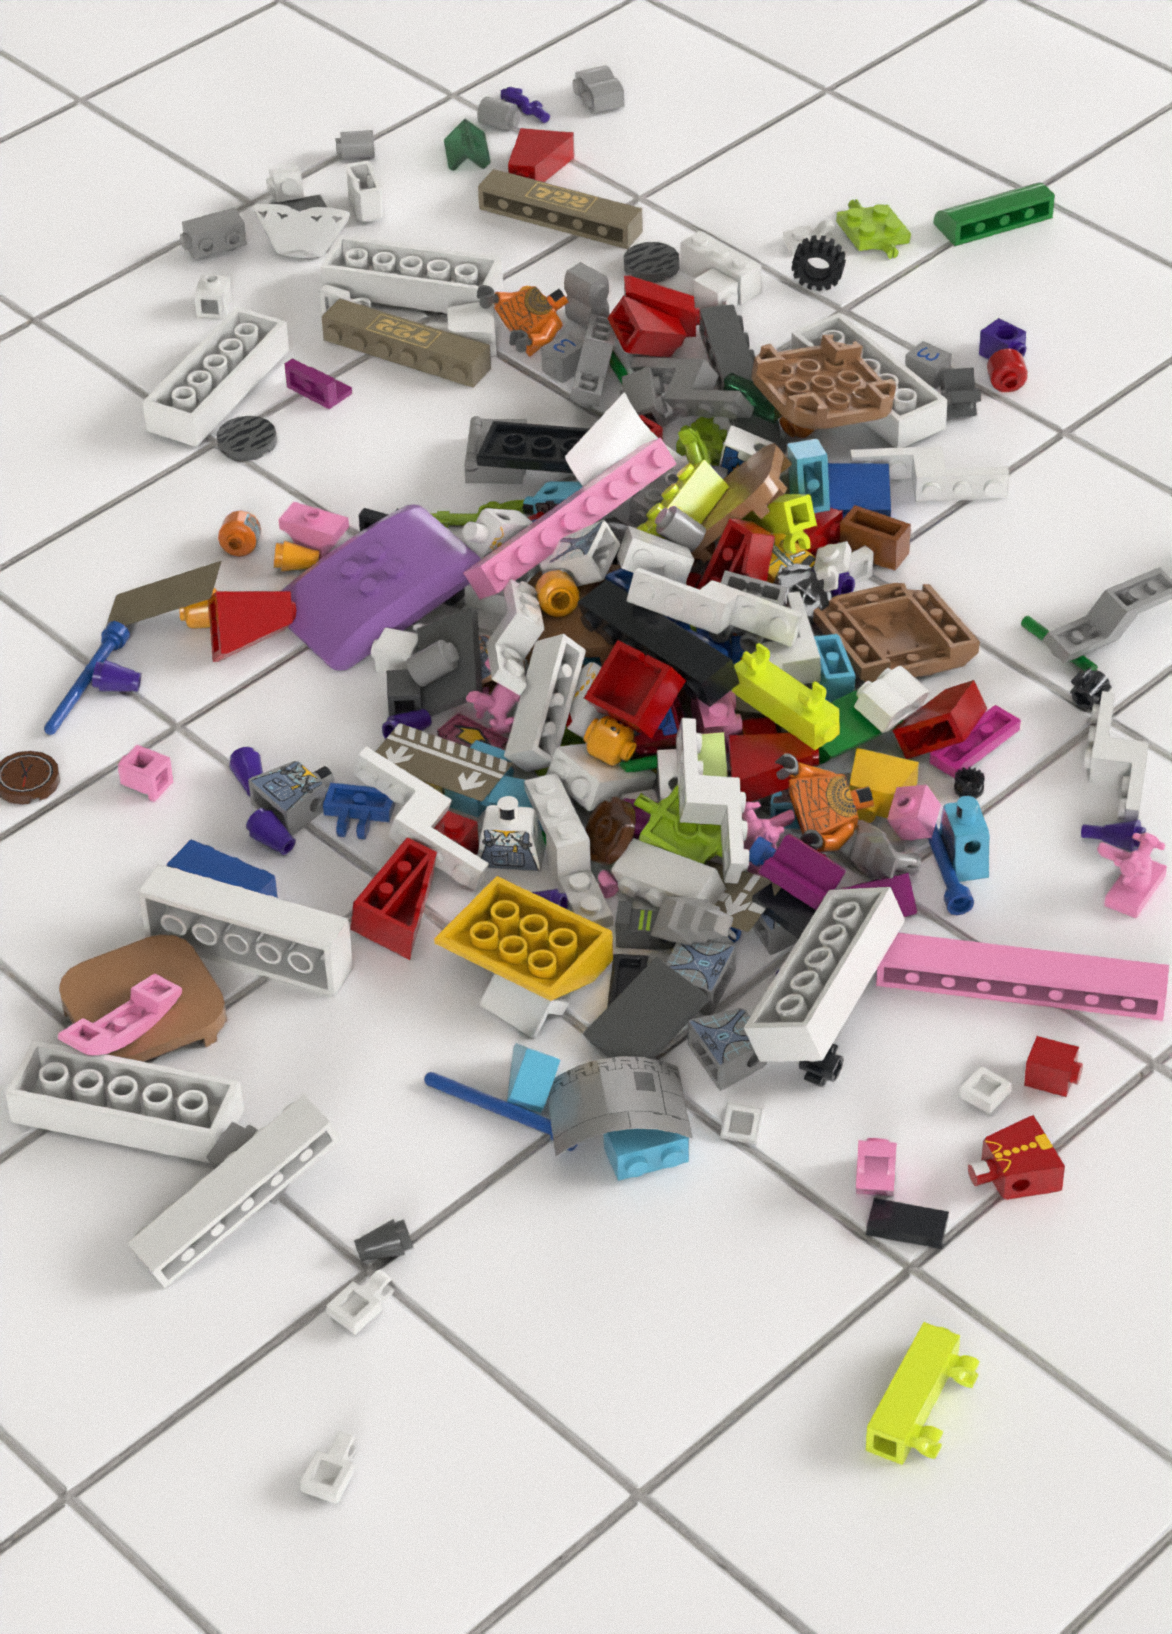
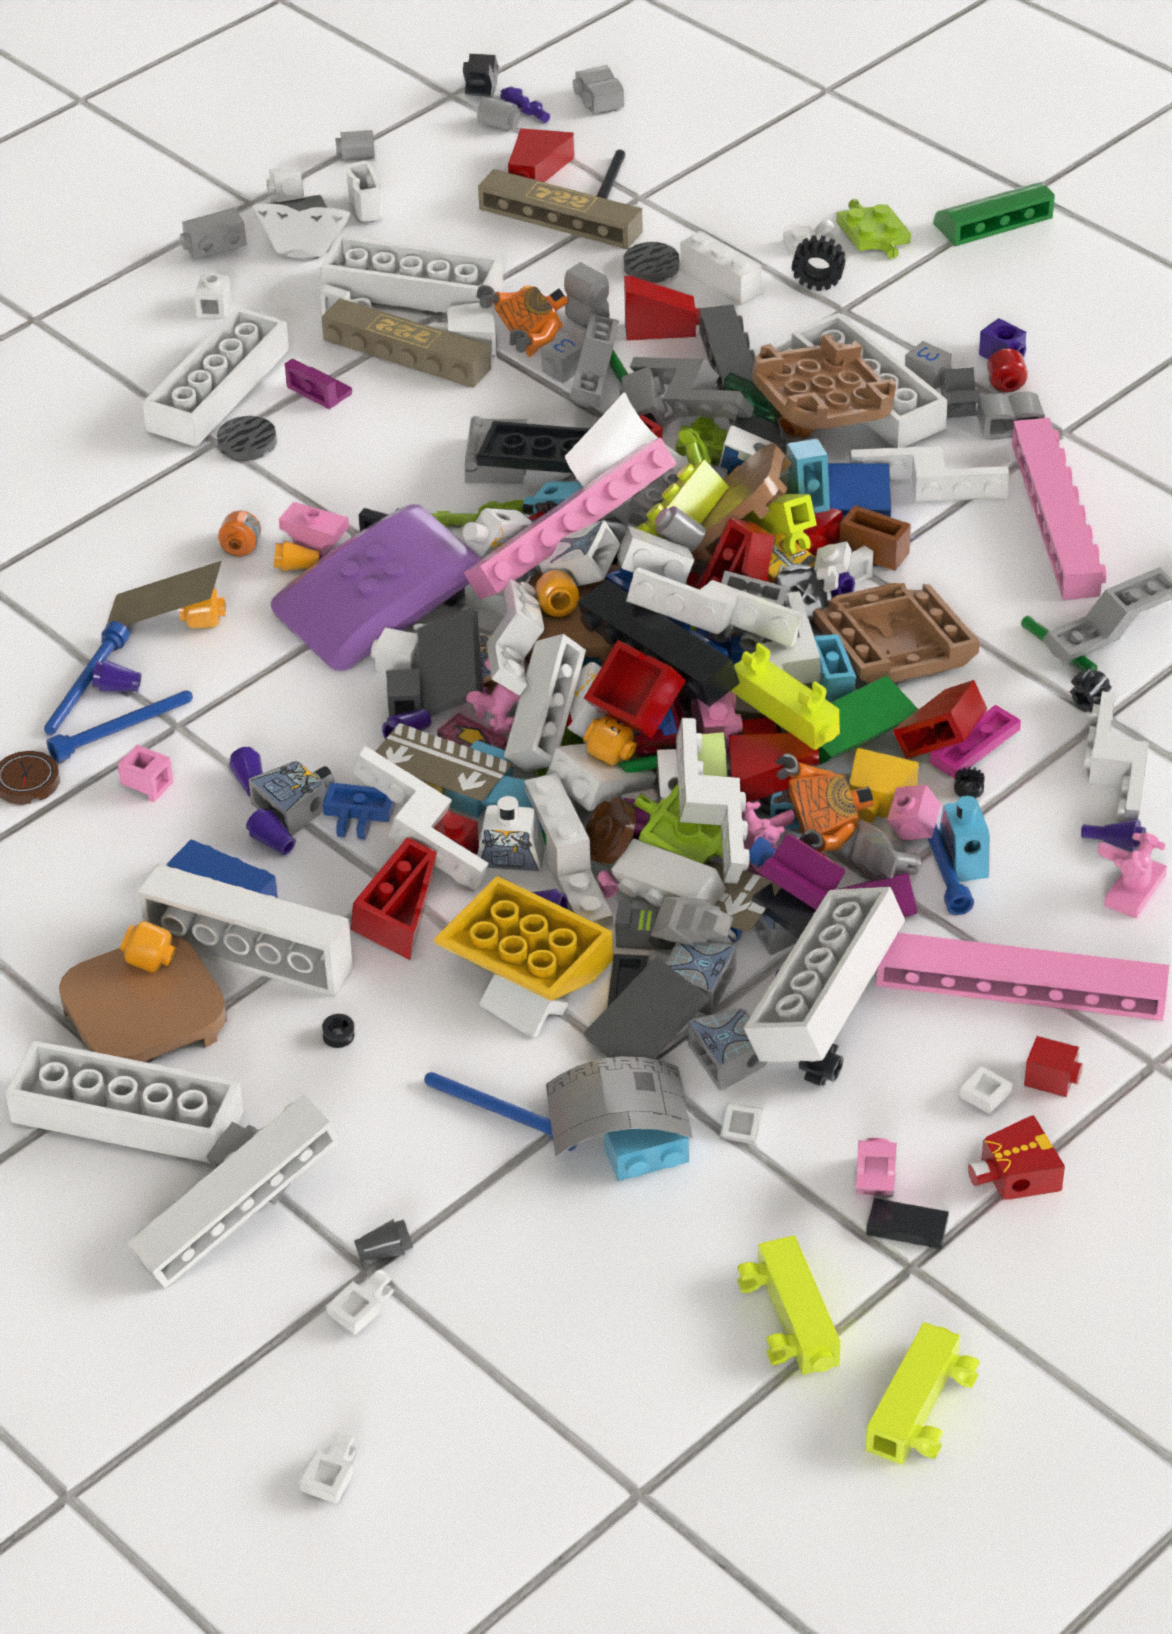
(62, 747): none -> blue piece
(125, 1024): bright pink slope -> none
(147, 946): none -> light orange head
(246, 619): red slope -> none
(334, 1022): none -> black bush
(433, 662): light grey brick -> none
(464, 143): clear green panel -> none
(480, 75): none -> black brick
(531, 1077): medium azure slope -> none
(611, 174): none -> black bar
(645, 329): red slope -> none
(715, 289): white brick -> none
(798, 1305): none -> neon yellow brick
(890, 698): white brick -> none
(999, 411): none -> light grey brick
(1058, 509): none -> bright pink brick

